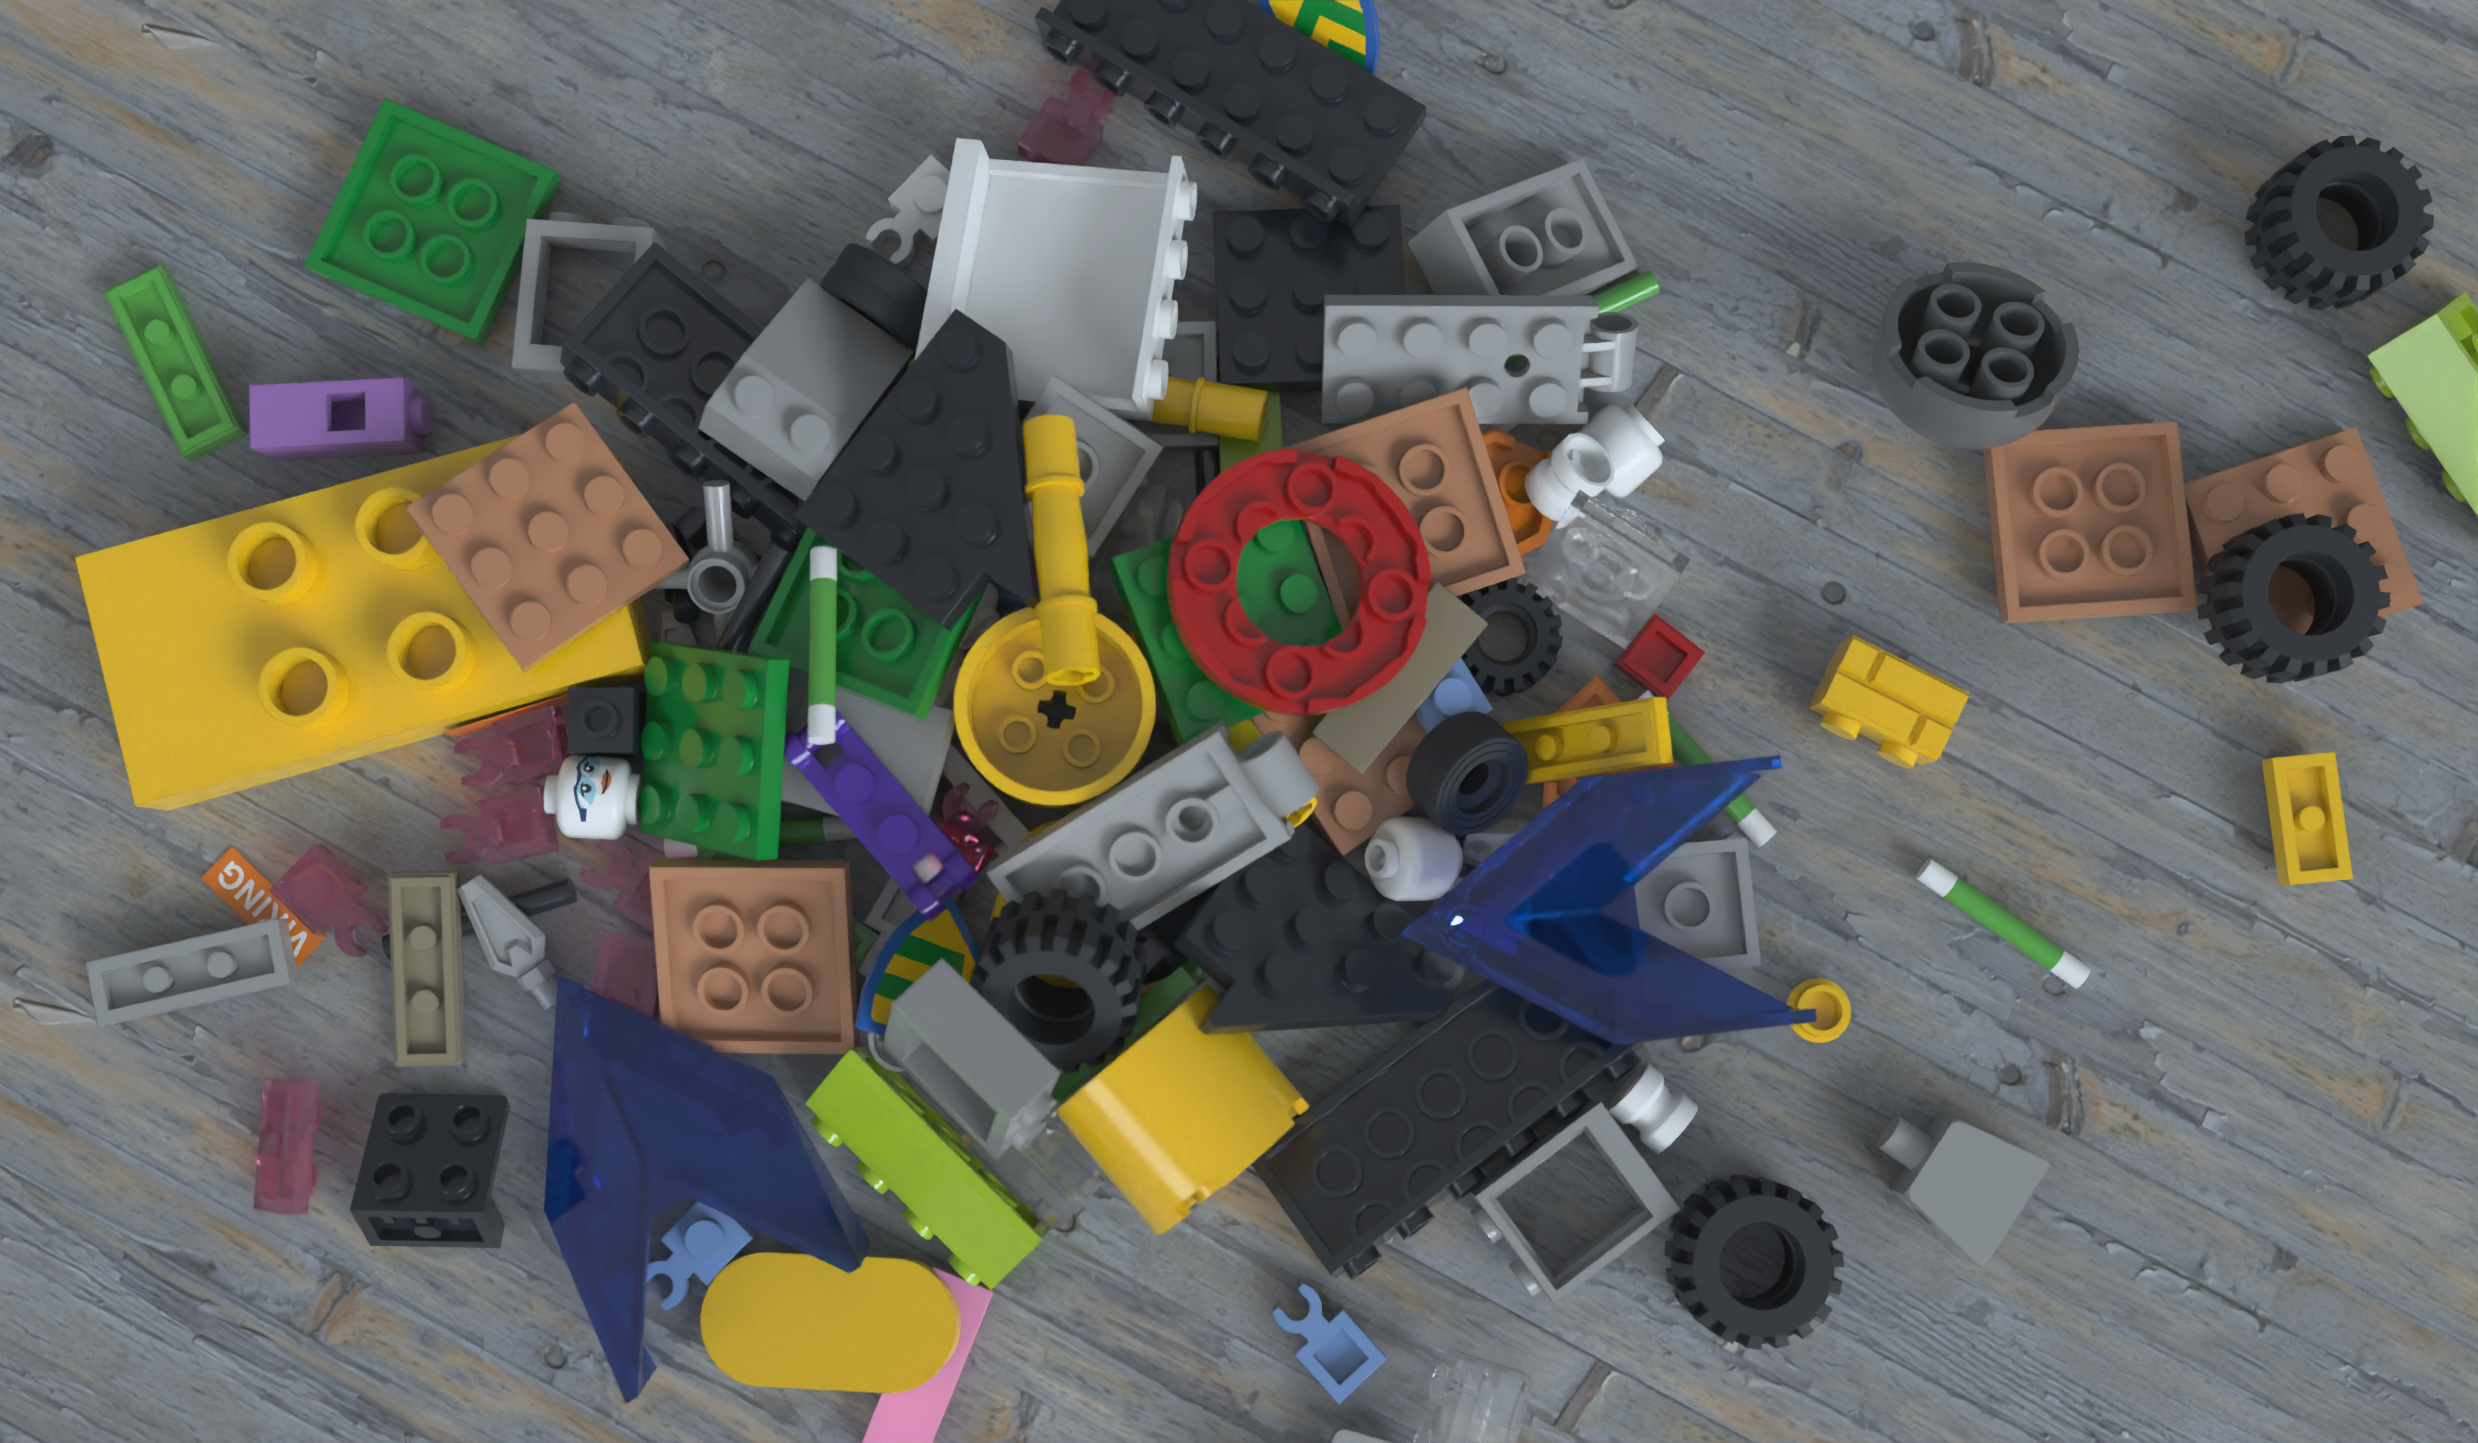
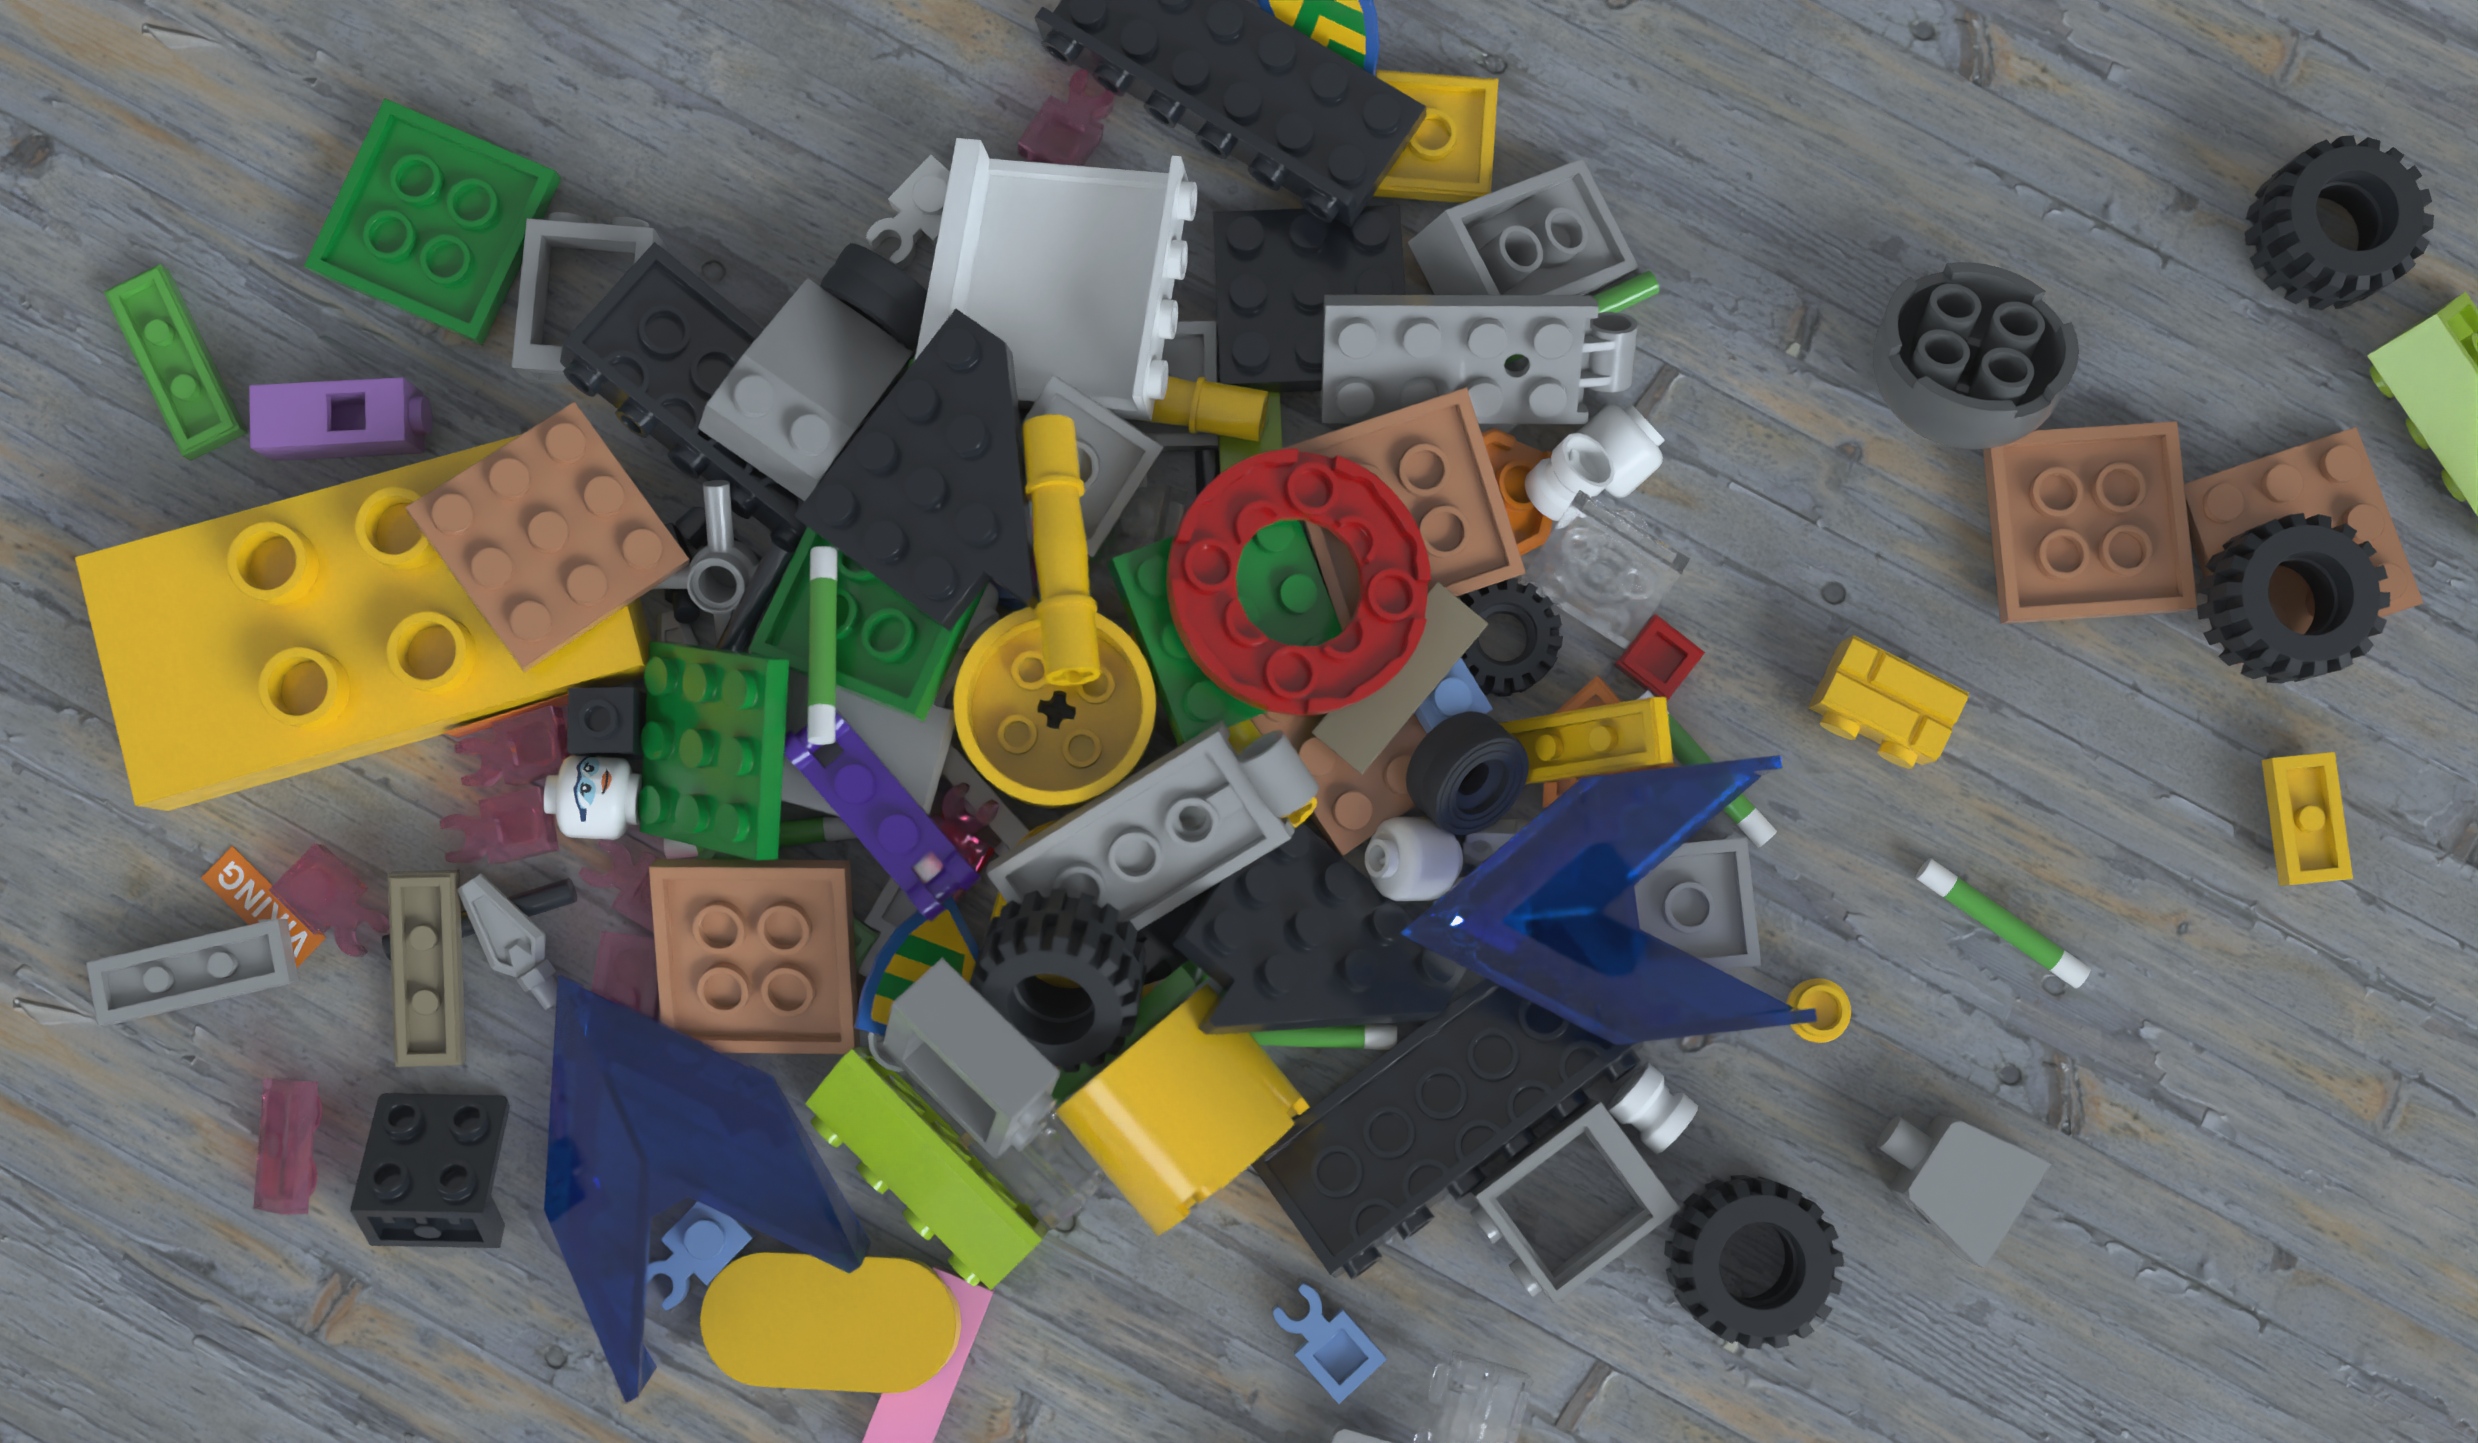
(1350, 1037): none -> bright green bar
(1454, 144): none -> yellow plate

